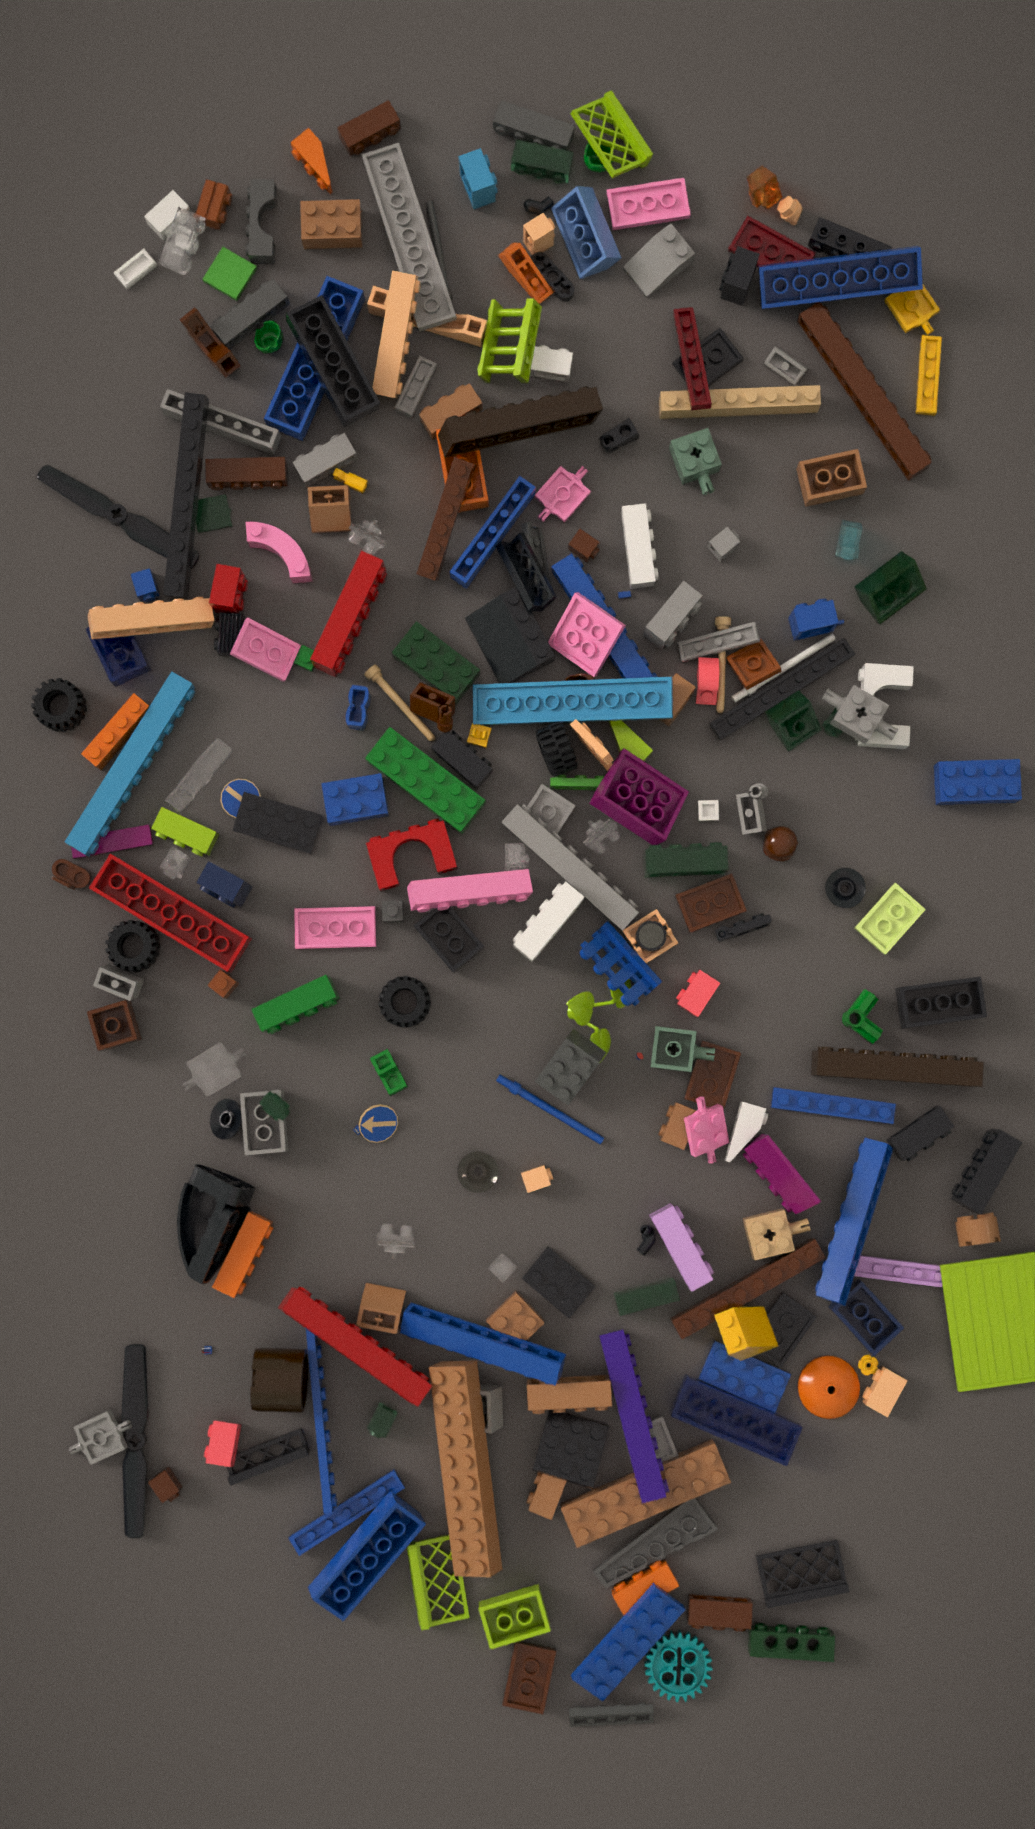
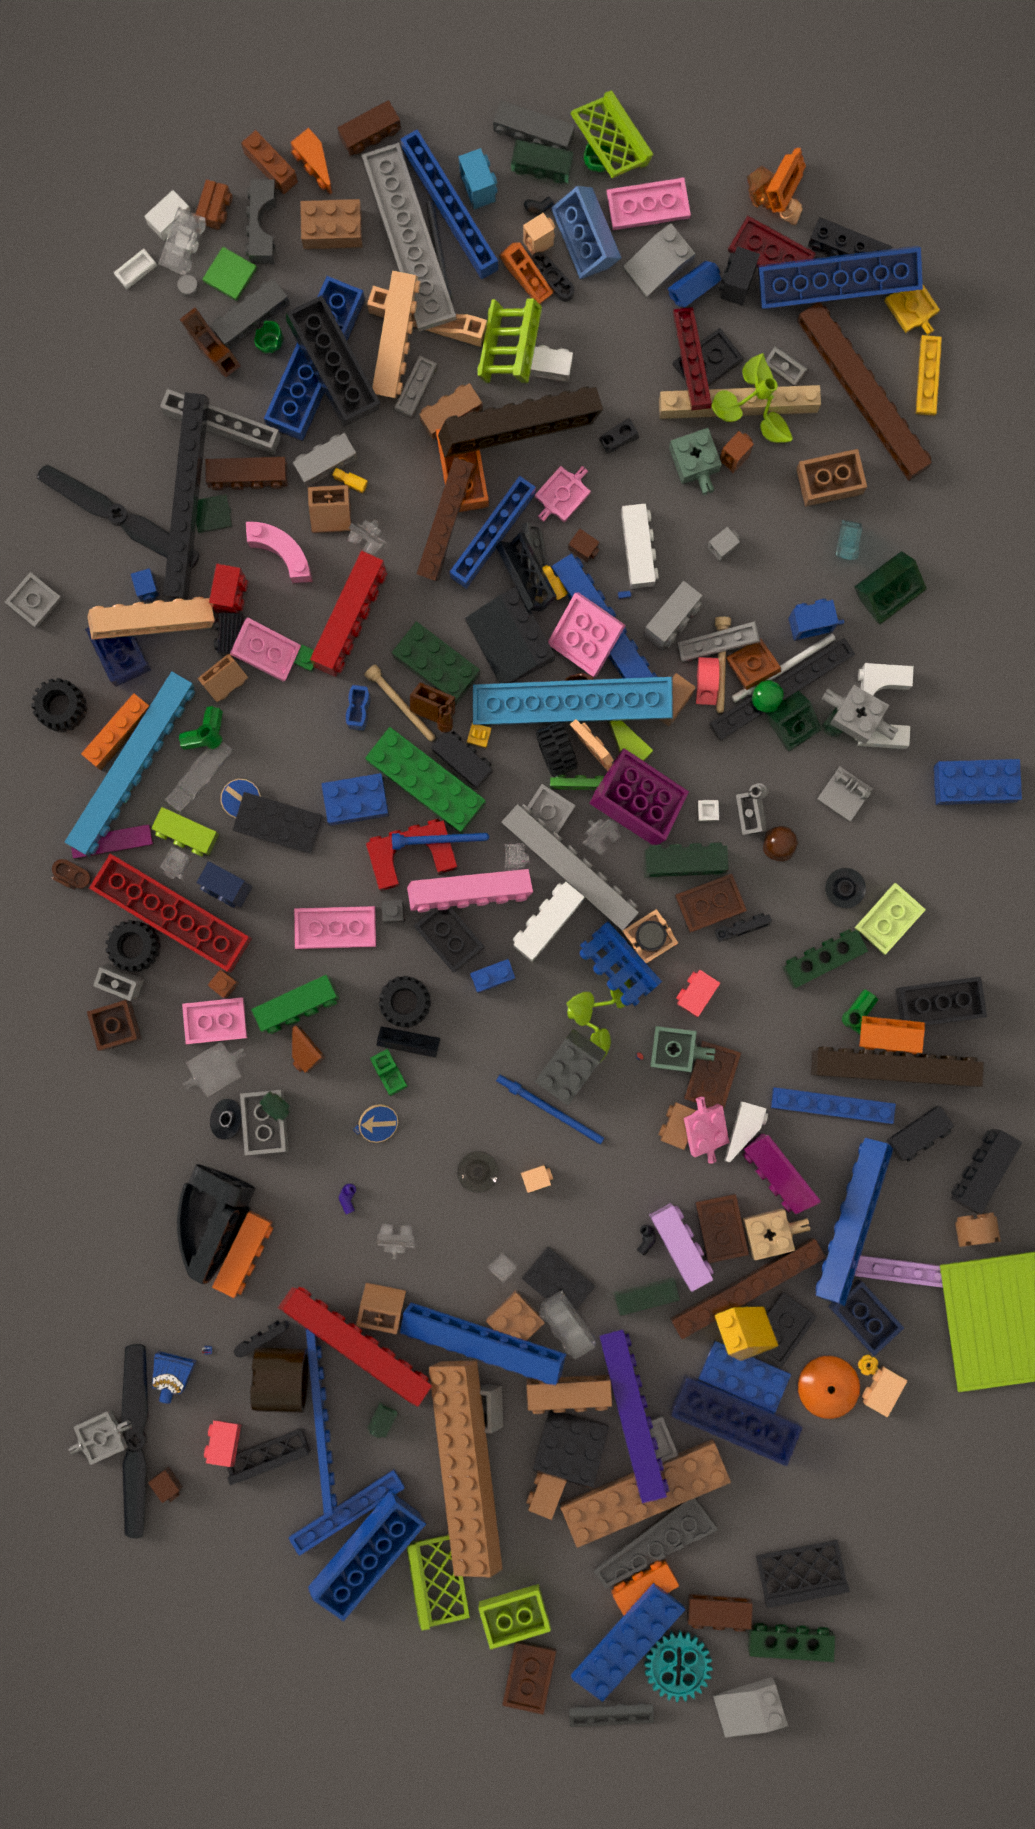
(33, 600): none -> light grey plate
(171, 1374): none -> blue torso
(187, 285): none -> light grey tile
(206, 734): none -> green piece
(214, 1020): none -> bright pink plate
(223, 678): none -> medium nougat brick
(259, 1339): none -> black hinge
(269, 162): none -> dark orange brick
(304, 1051): none -> dark orange slope
(345, 1198): none -> dark purple arm
(400, 841): none -> blue piece
(408, 1041): none -> black plate
(449, 204): none -> blue brick
(492, 976): none -> blue brick
(555, 582): none -> yellow bar
(567, 1325): none -> clear brick
(694, 283): none -> blue brick
(721, 1228): none -> reddish brown plate
(736, 451): none -> dark orange brick
(750, 1709): none -> light grey slope
(758, 373): none -> lime plant
(767, 696): none -> green hair
(786, 180): none -> orange hinge
(845, 793): none -> light grey hinge
(855, 948): none -> dark green brick
(892, 1034): none -> orange brick

